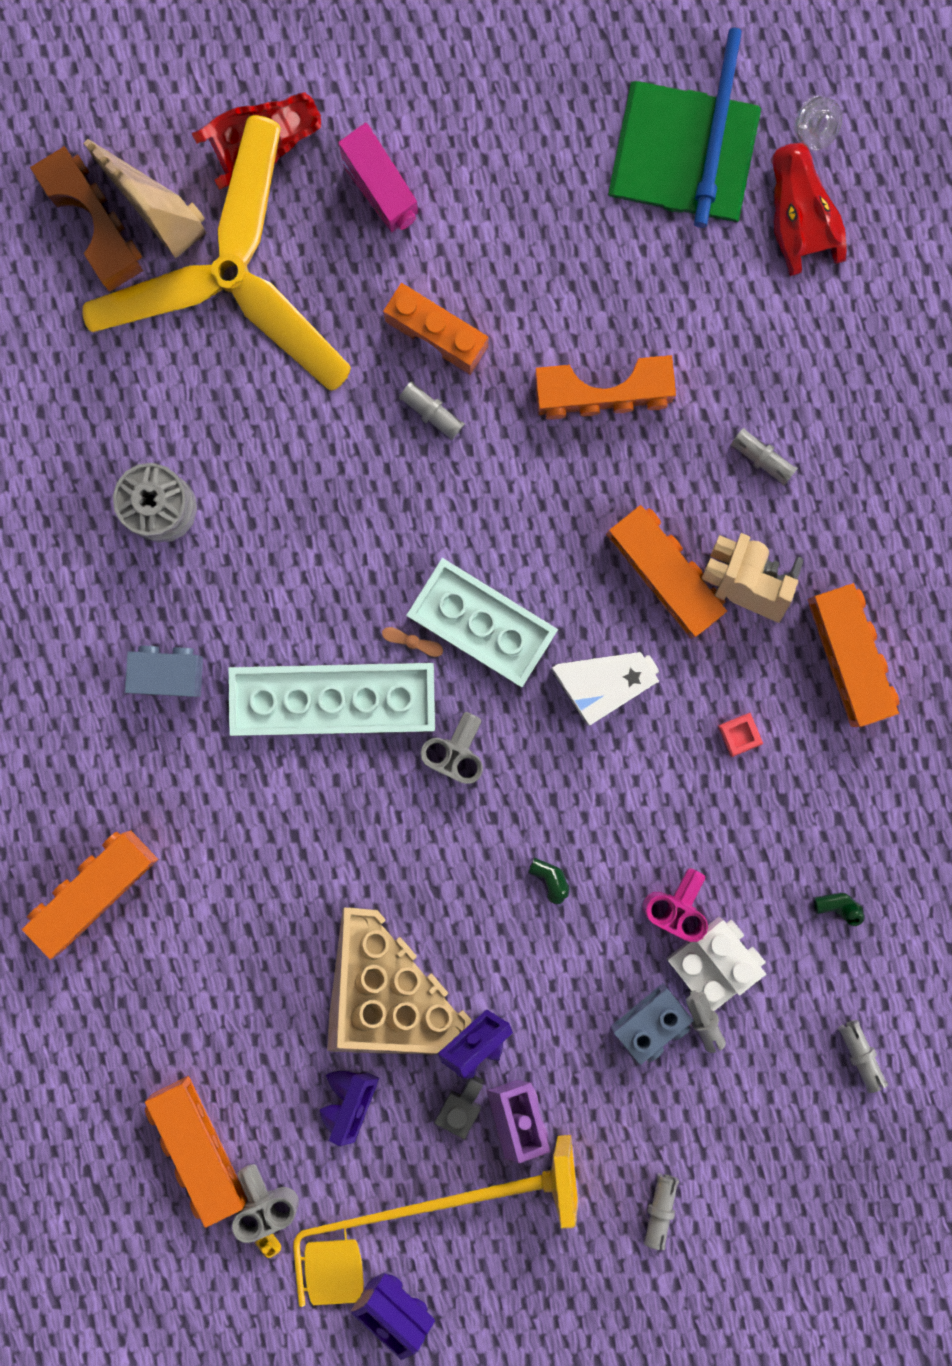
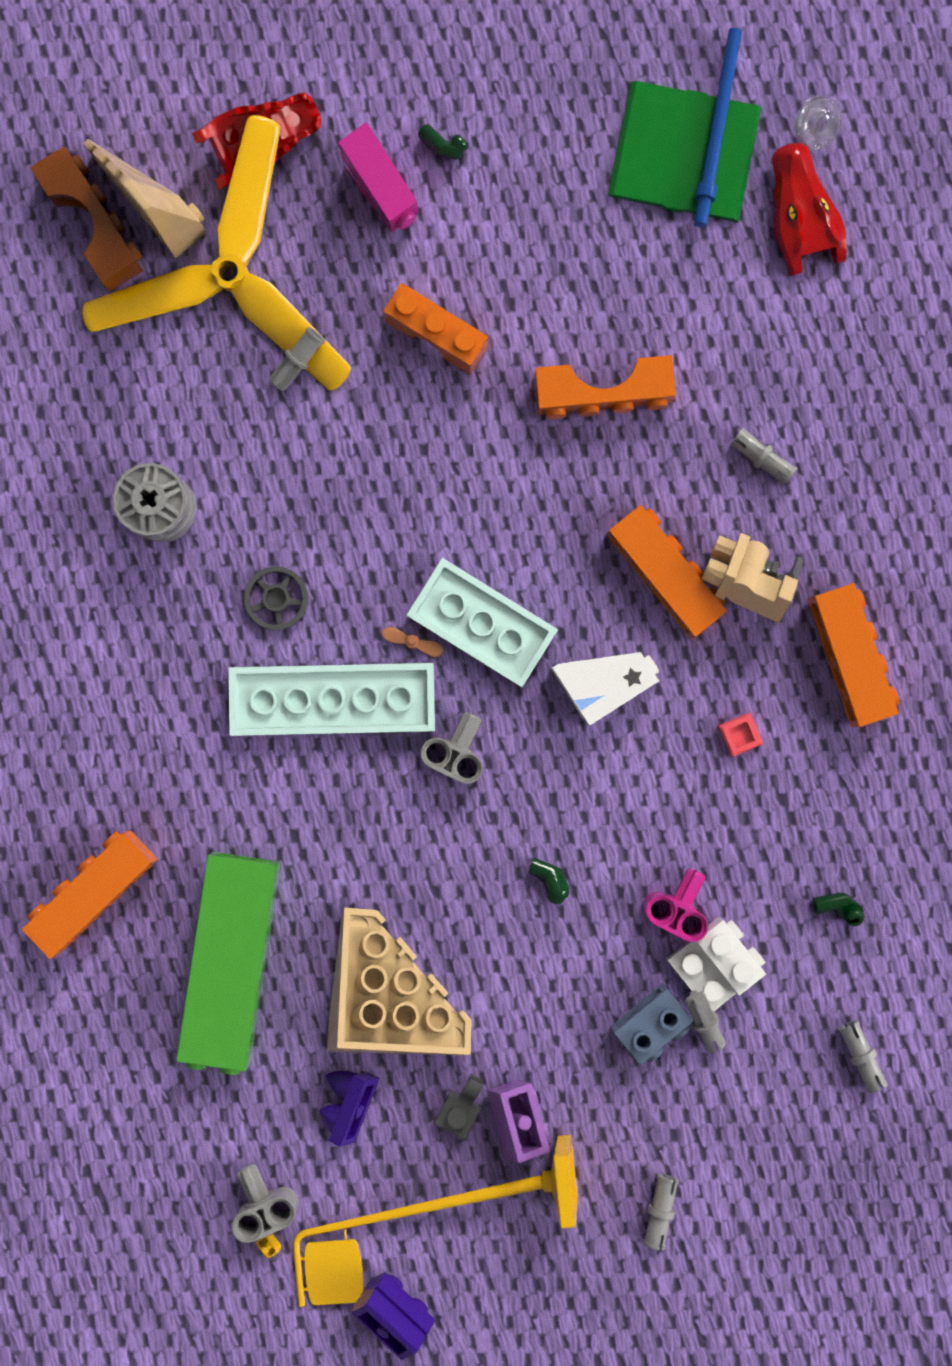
(164, 673): sand blue brick -> none
(196, 1152): orange brick -> none
(228, 962): none -> bright green brick
(276, 598): none -> dark grey wheel
(296, 359): none -> light grey axle
(431, 410): light grey pin -> none
(440, 146): none -> dark green arm
(475, 1043): dark purple tile -> none

